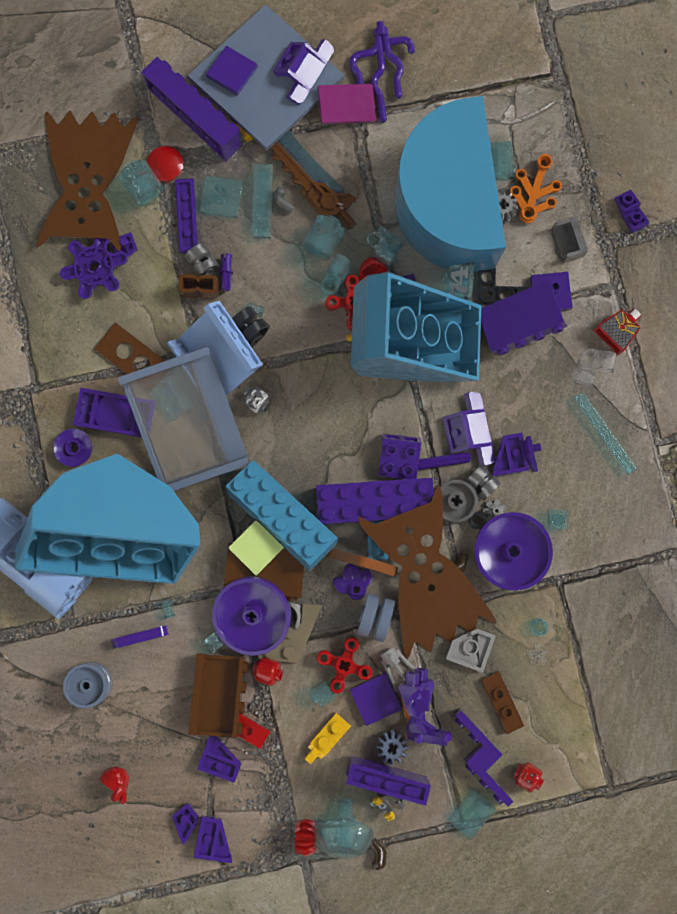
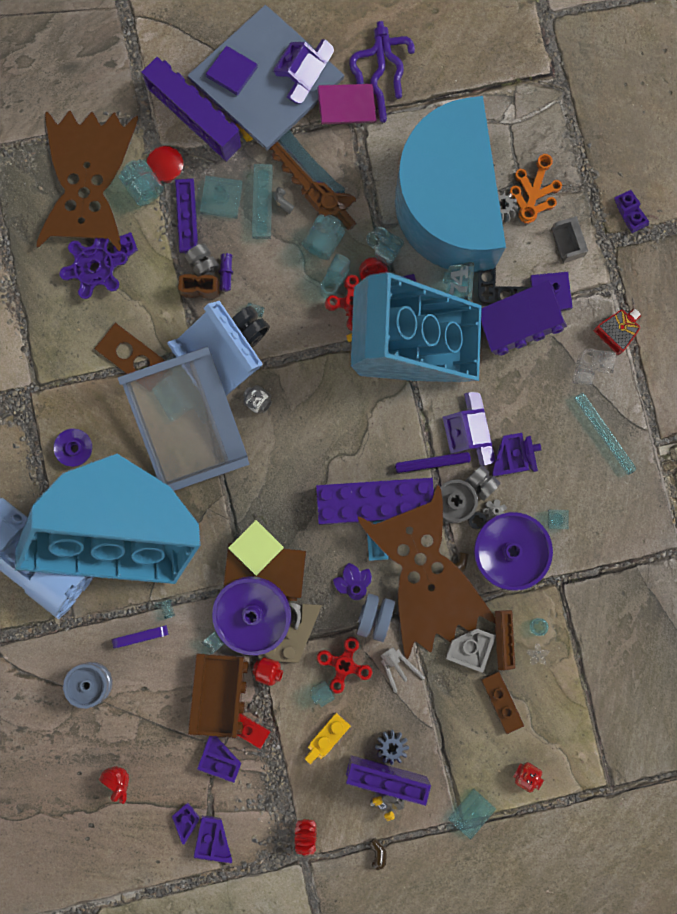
(105, 413): dark purple slope -> none
(281, 515): dark azure brick -> none
(343, 835): clear light blue piece -> none
(363, 562): dark orange beam -> none
(375, 699): dark purple tile -> none
(399, 456): dark purple bracket -> none
(416, 697): dark purple hips -> none
(482, 758): dark purple bracket -> none
(503, 160): clear light blue plate -> none
(505, 640): none -> reddish brown plate

